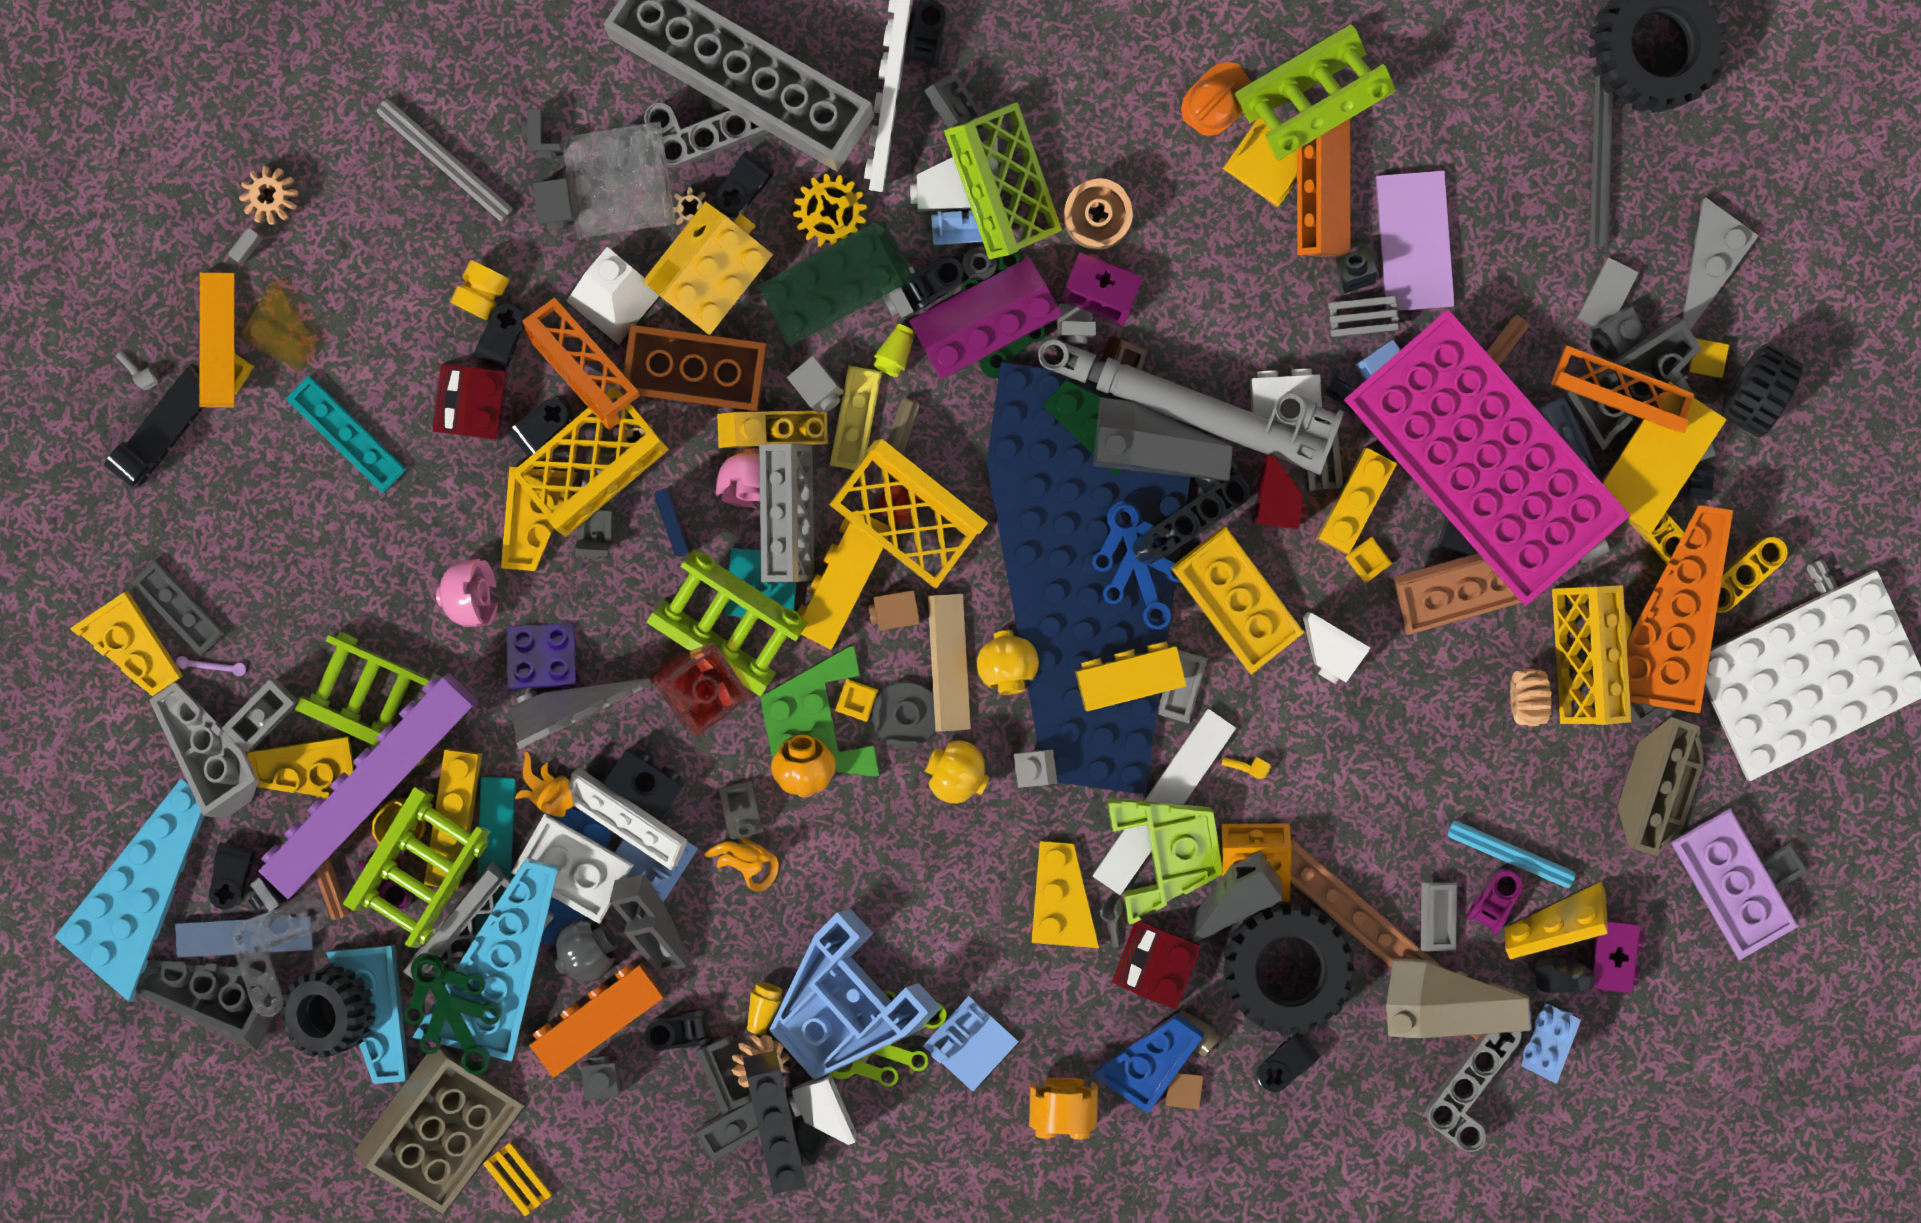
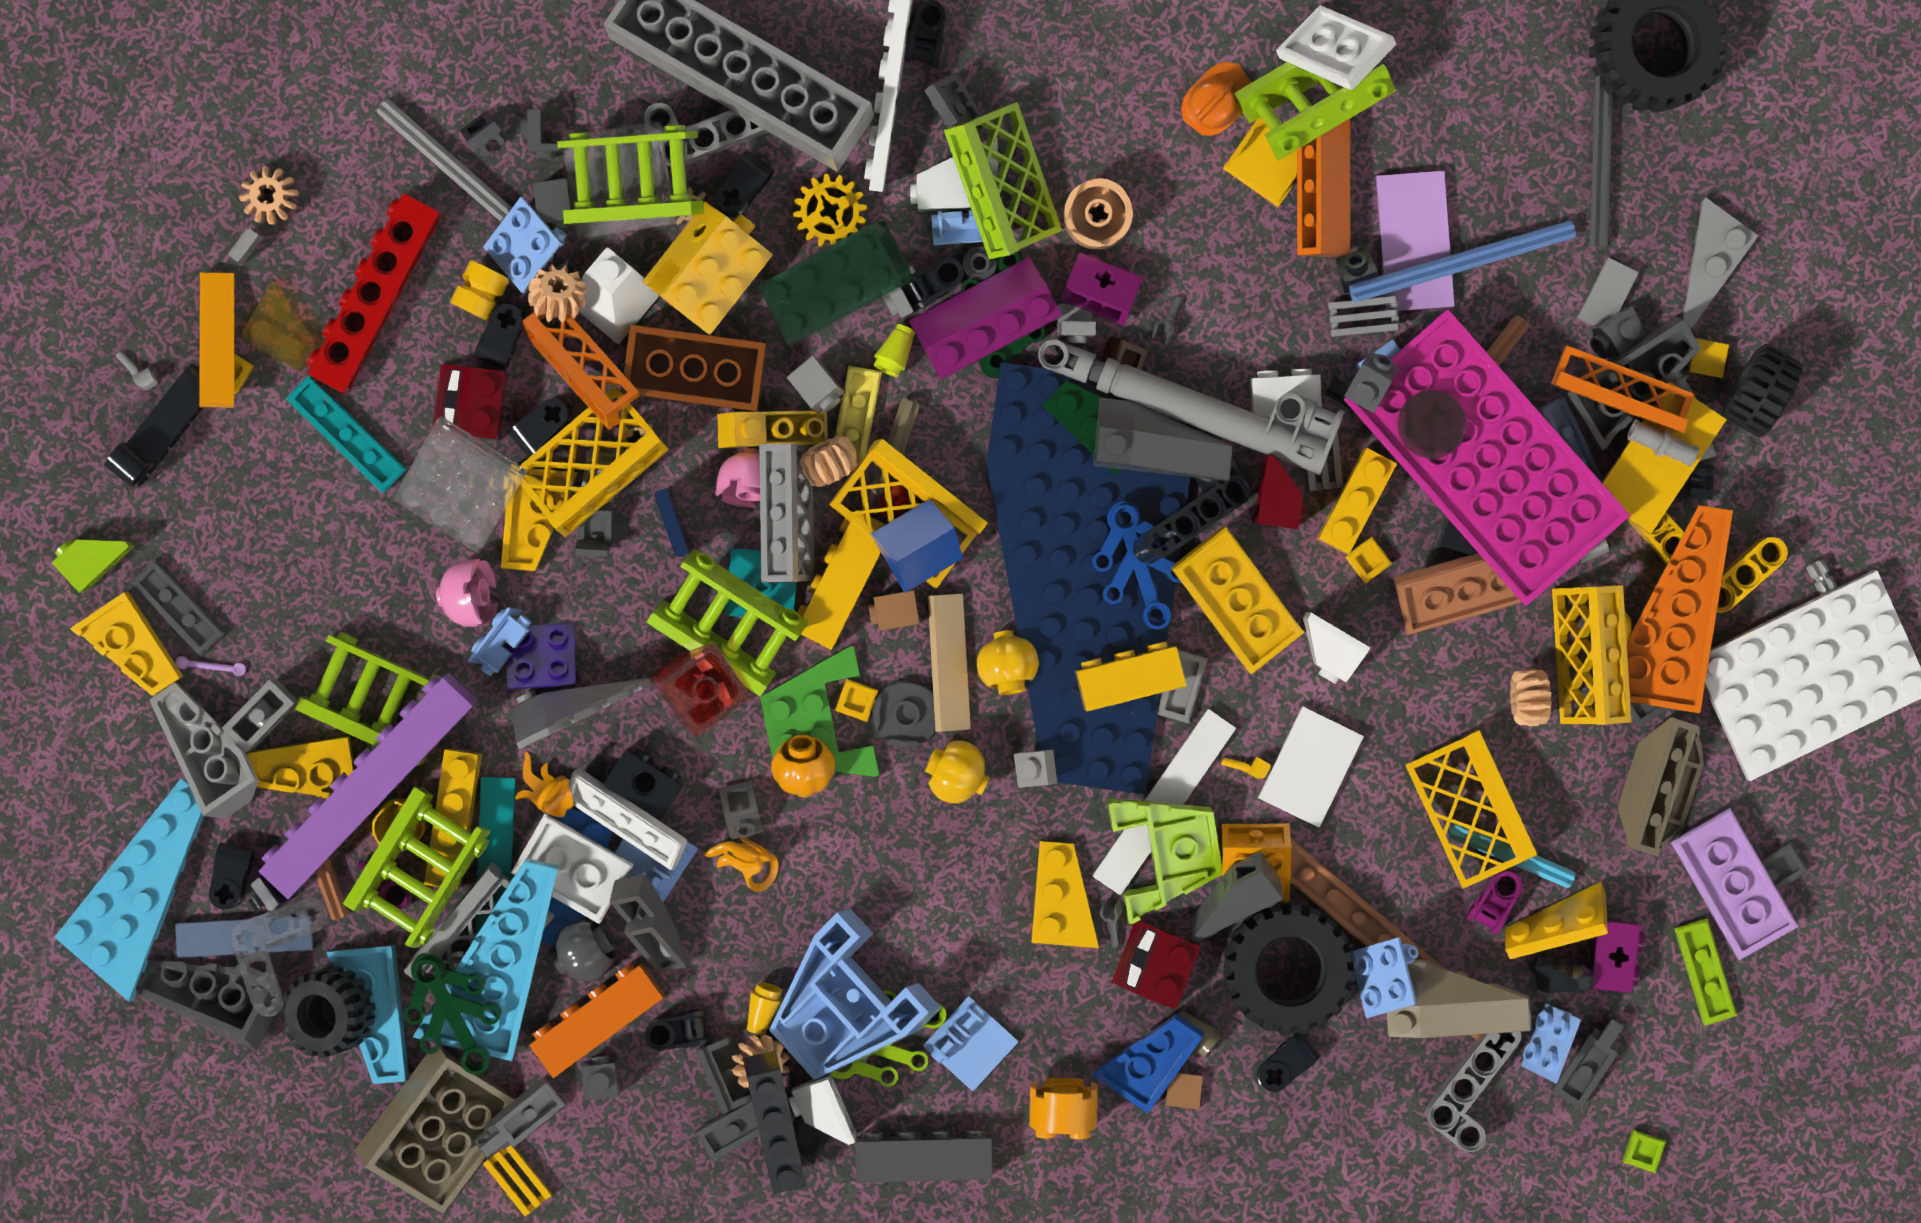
(89, 560): none -> lime slope
(321, 361): none -> red brick
(460, 484): none -> clear plate
(481, 131): none -> black tile
(490, 649): none -> light blue hinge
(520, 1118): none -> dark grey hinge
(523, 244): none -> light blue hinge
(557, 293): none -> light nougat gear
(617, 206): none -> lime fence
(829, 461): none -> light nougat gear
(918, 544): none -> blue slope
(923, 1157): none -> dark grey brick
(1166, 325): none -> dark grey hand
(1310, 766): none -> white tile
(1336, 47): none -> white tile
(1372, 381): none -> dark grey bracket
(1385, 976): none -> light blue hinge
(1431, 424): none -> clear smoke tile
(1438, 916): light grey tile -> none
(1462, 261): none -> medium blue axle
(1498, 797): none -> yellow fence
(1589, 1064): none -> dark grey hinge
(1644, 1151): none -> lime tile
(1663, 443): none -> light grey pin
(1705, 971): none -> lime tile

